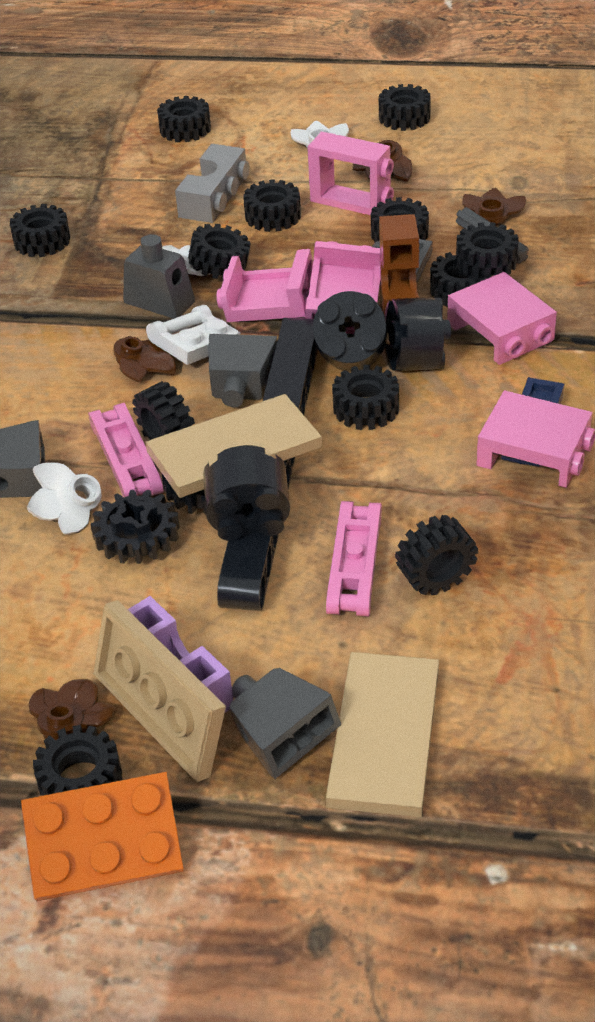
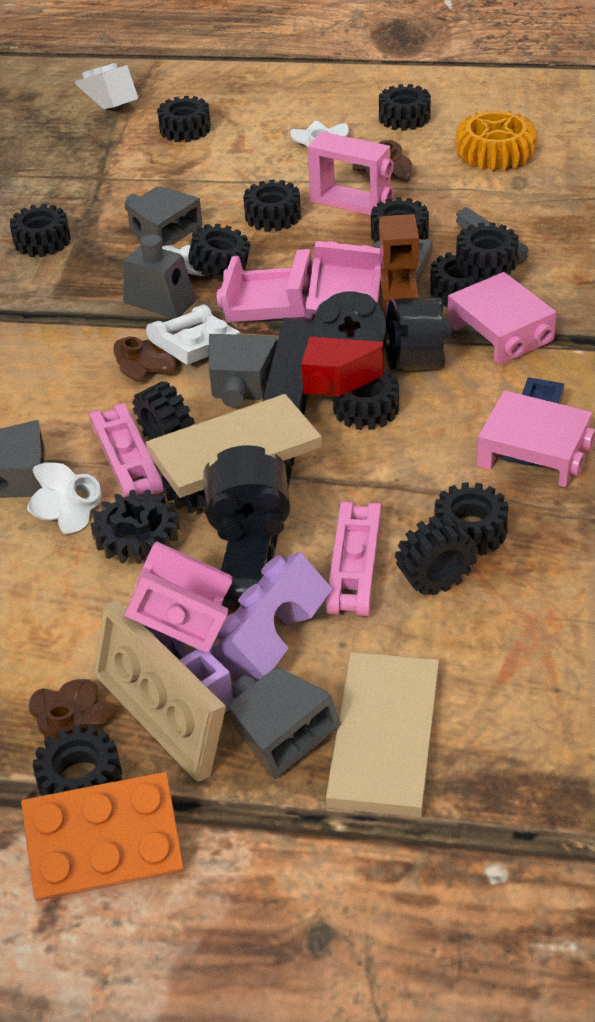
(108, 85): none -> white slope
(163, 213): none -> dark grey torso
(180, 597): none -> bright pink panel
(221, 175): light grey arch -> none
(248, 637): none -> lavender arch
(340, 365): none -> red slope
(480, 504): none -> black tyre
(494, 205): reddish brown plate -> none
(495, 140): none -> light orange gear

